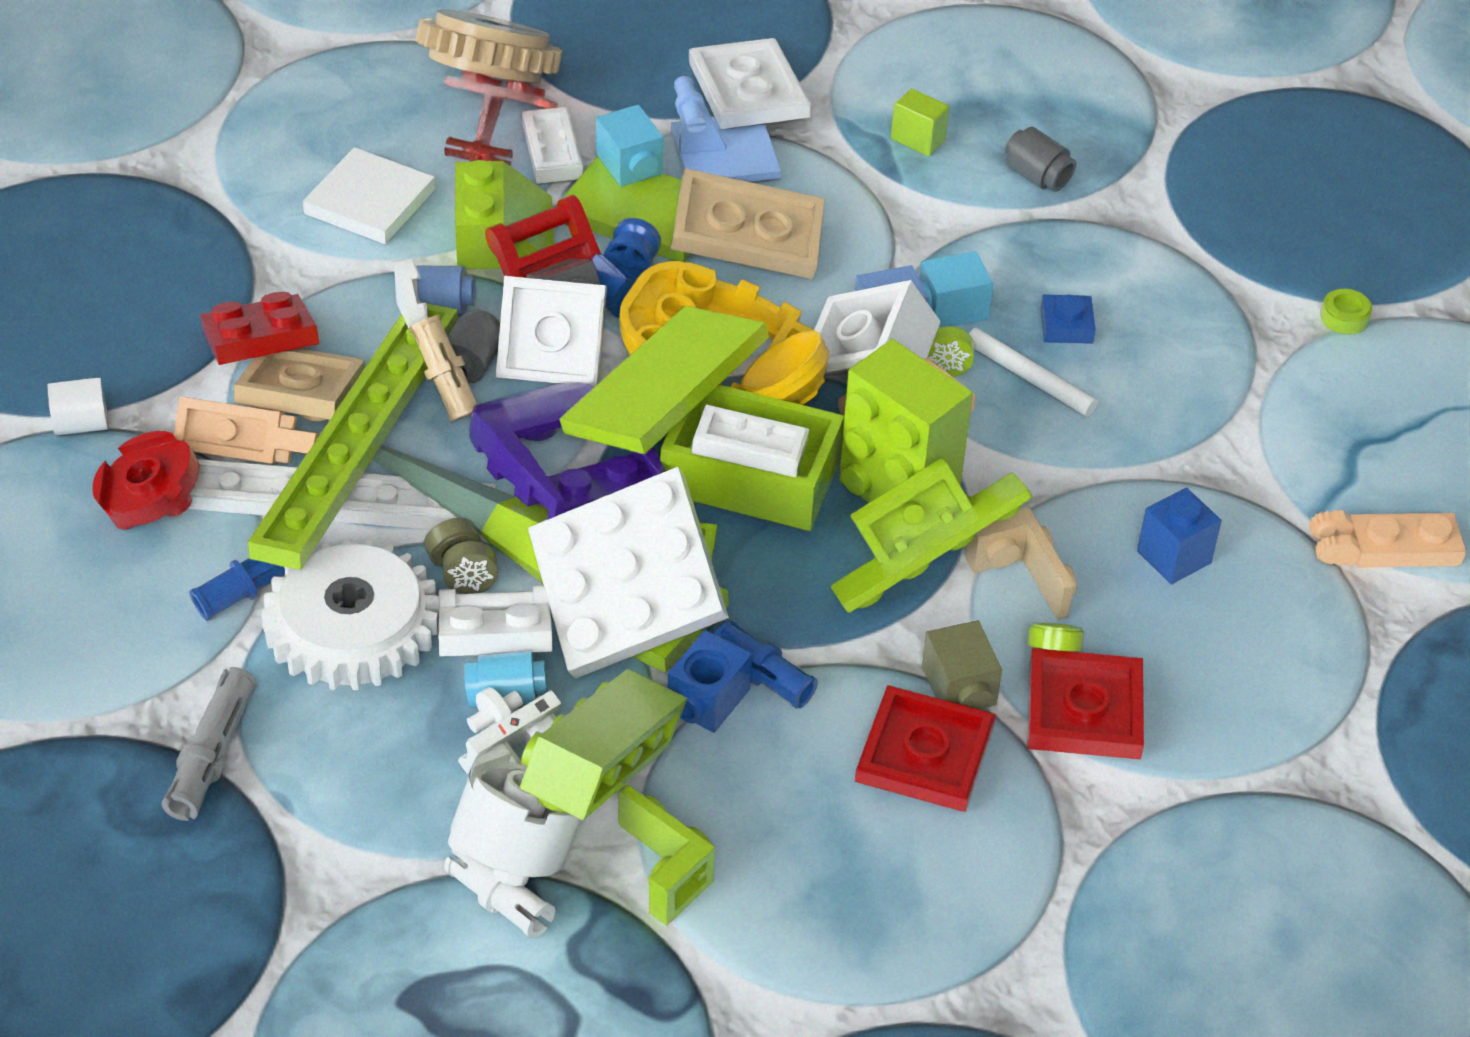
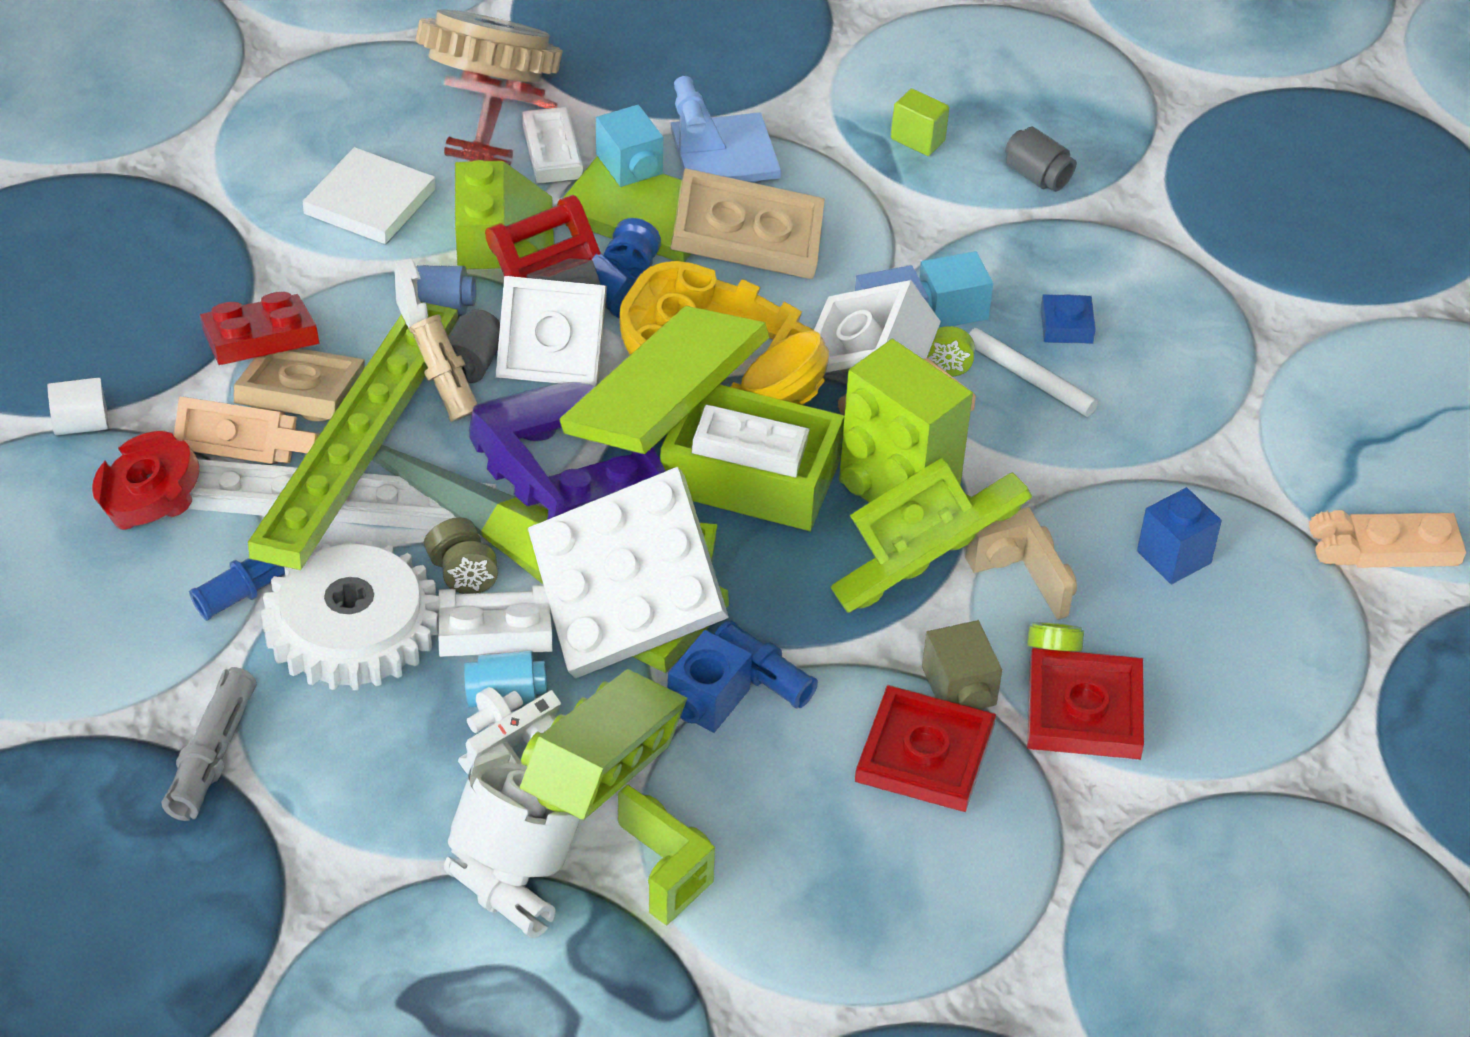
(749, 83): white tile -> none
(1346, 311): lime tile -> none

